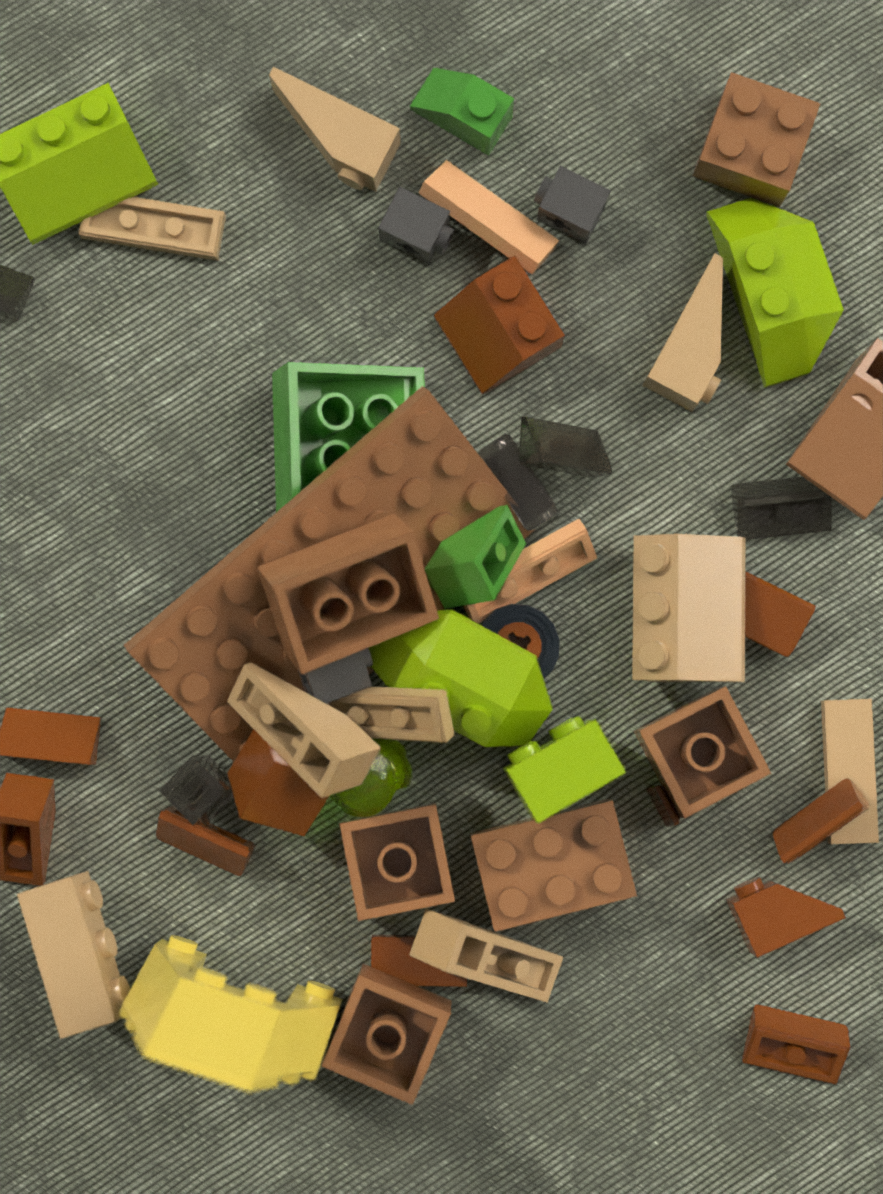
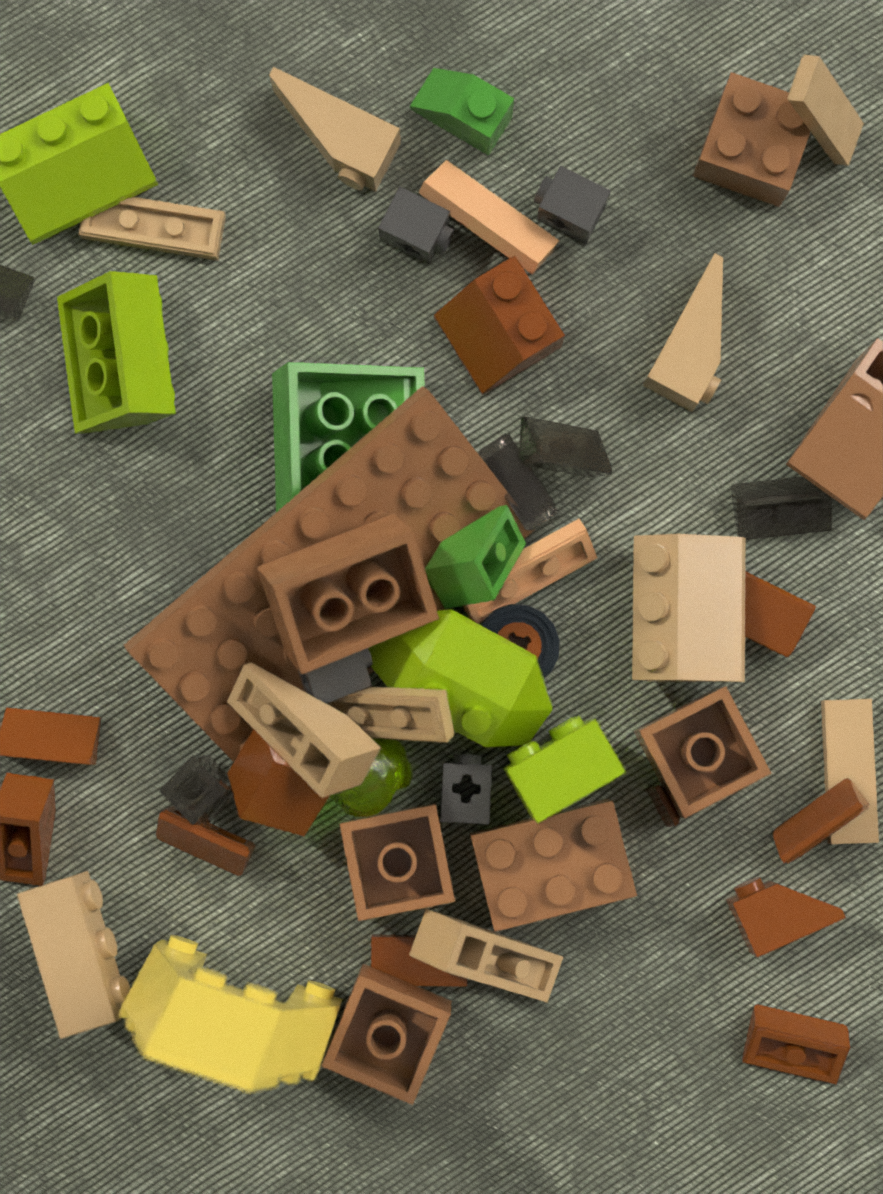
(116, 352): none -> lime slope
(478, 808): none -> dark grey brick
(777, 285): lime wedge -> none
(825, 109): none -> tan tile

